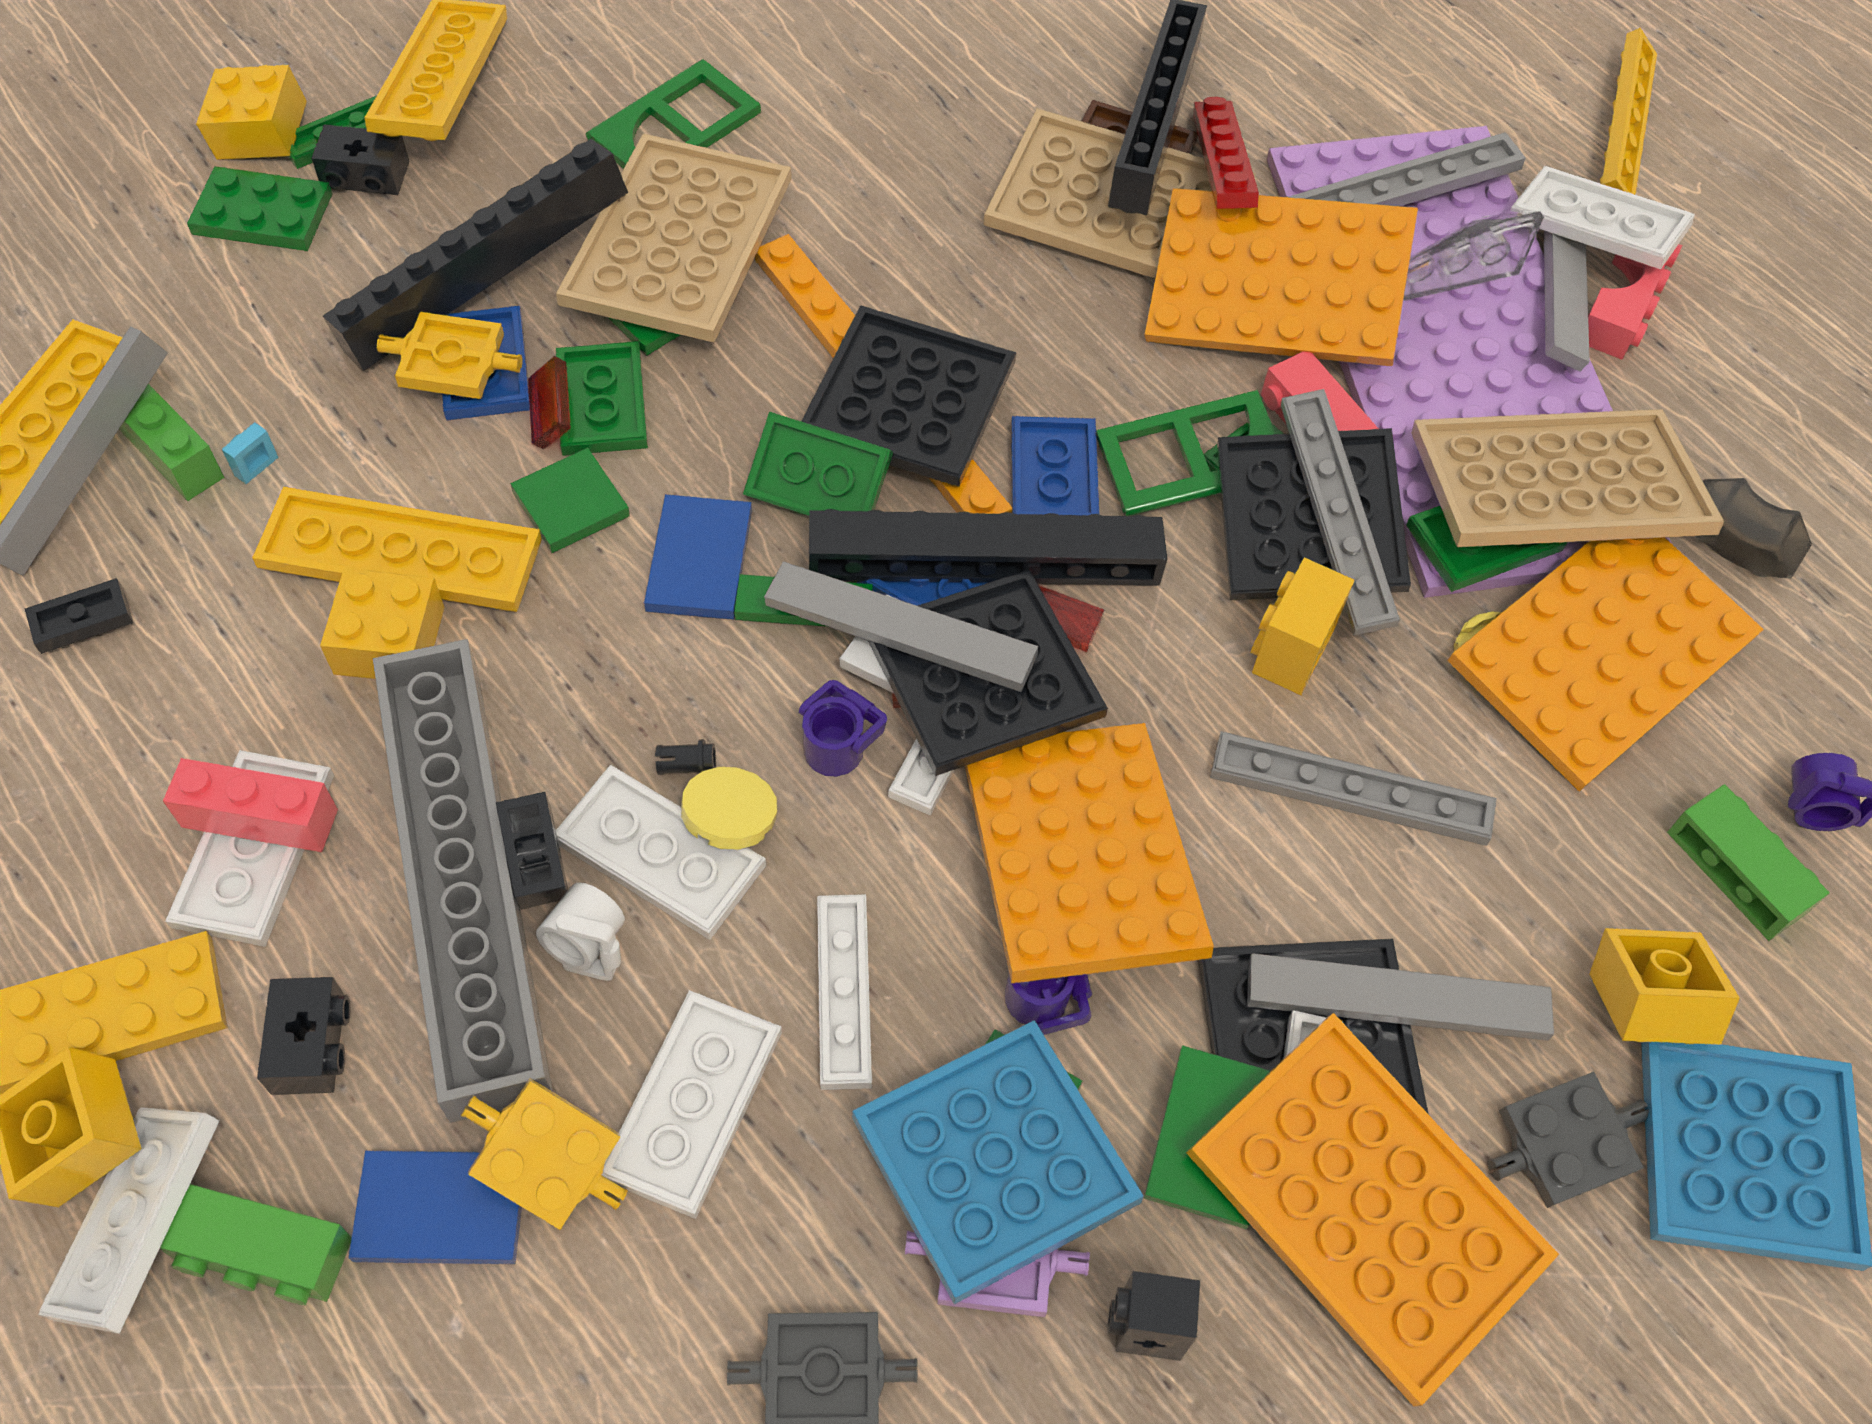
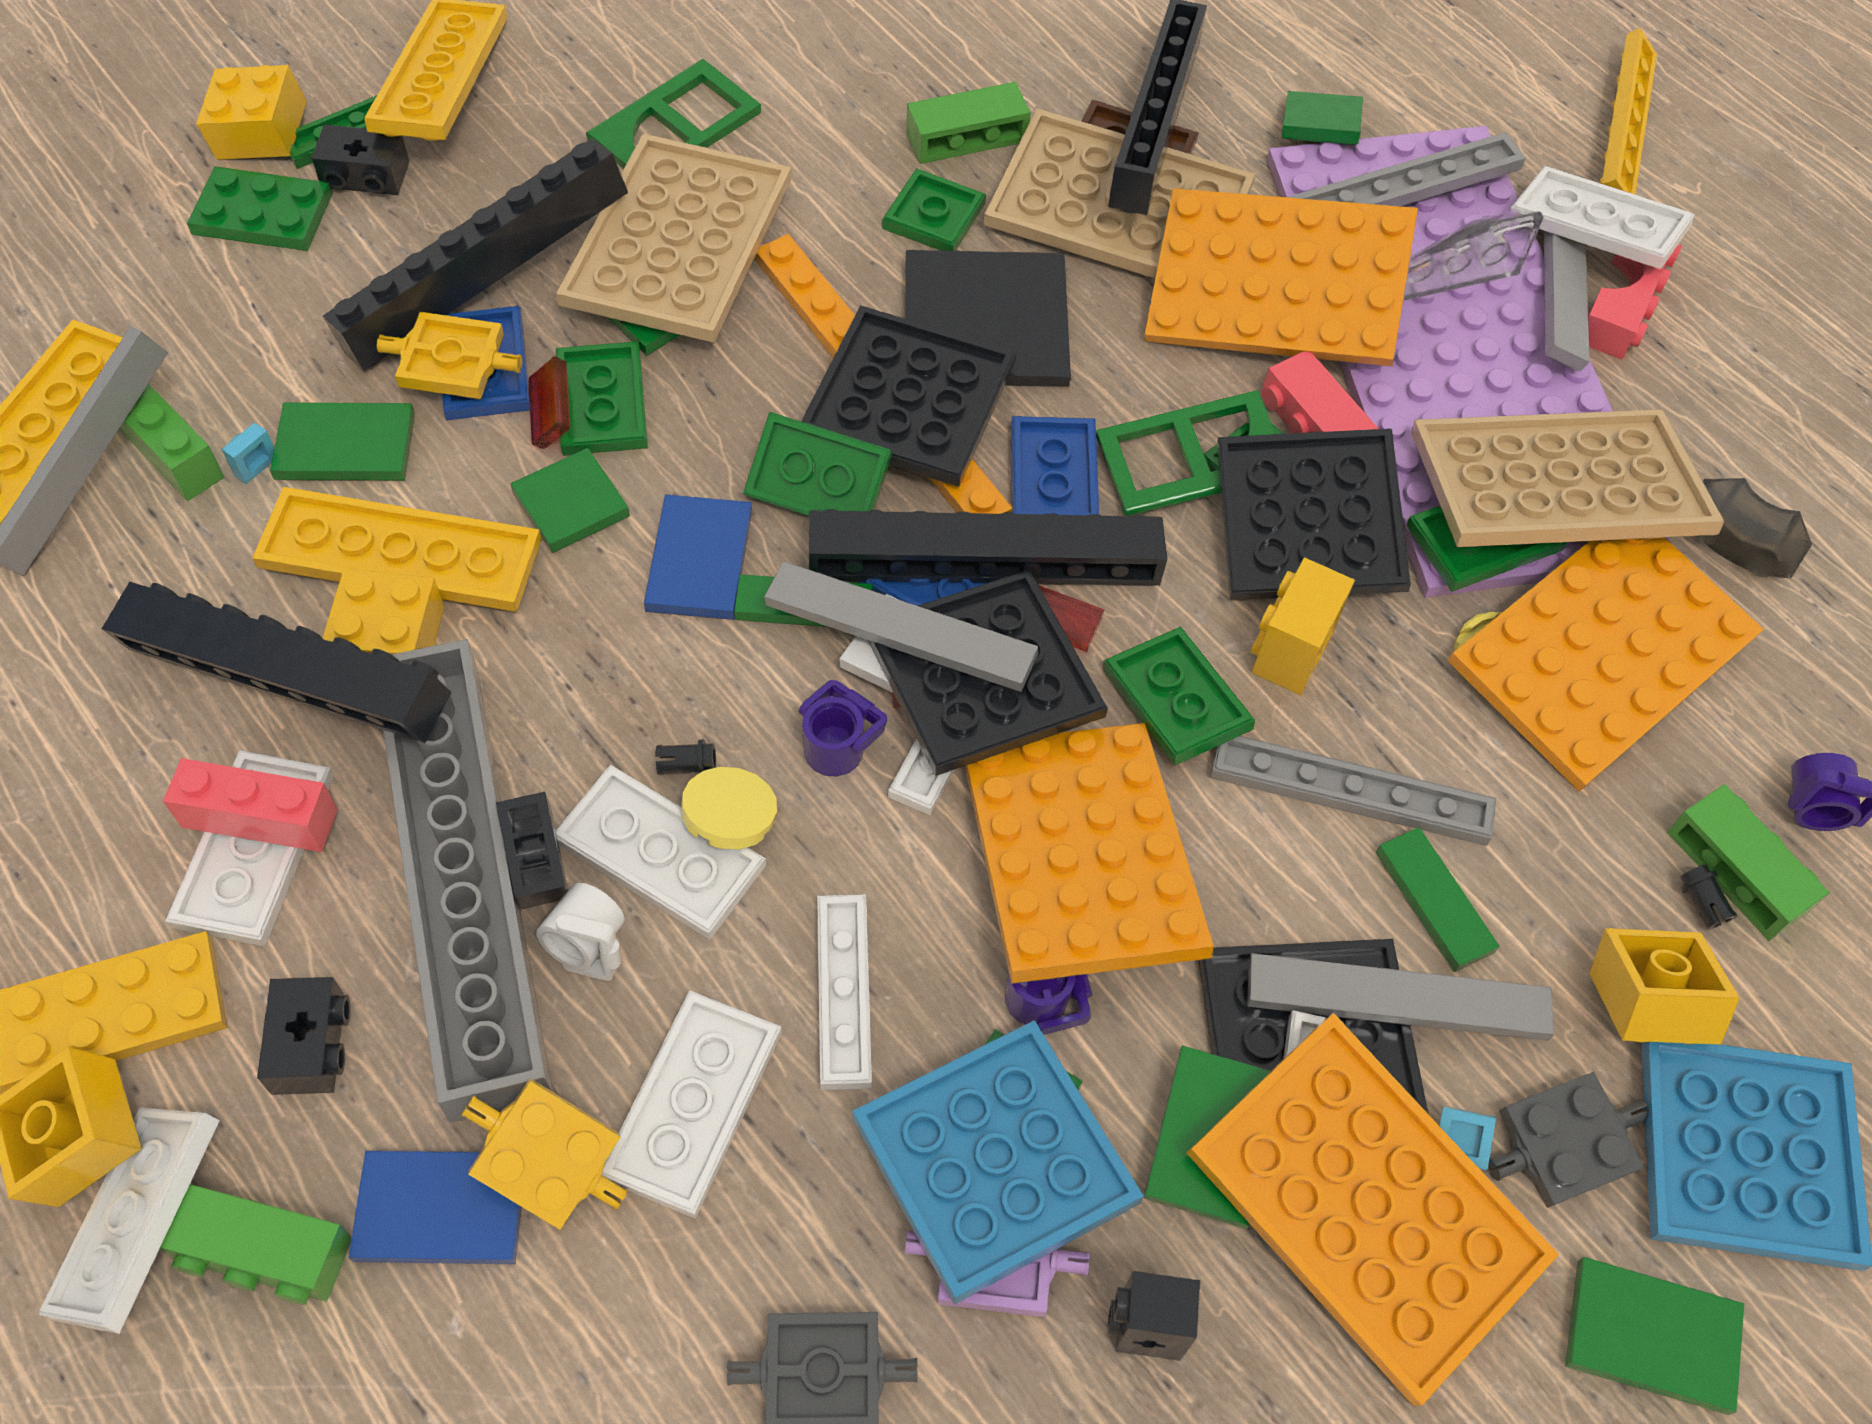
(78, 615): black plate -> none
(279, 660): none -> black brick
(343, 441): none -> green tile
(934, 211): none -> green tile
(967, 122): none -> bright green brick
(997, 300): none -> black tile
(1178, 695): none -> green tile
(1225, 154): red plate -> none
(1322, 117): none -> green tile
(1339, 510): light grey tile -> none
(1437, 899): none -> green tile
(1470, 1132): none -> medium azure plate
(1656, 1335): none -> green tile
(1707, 893): none -> black pin

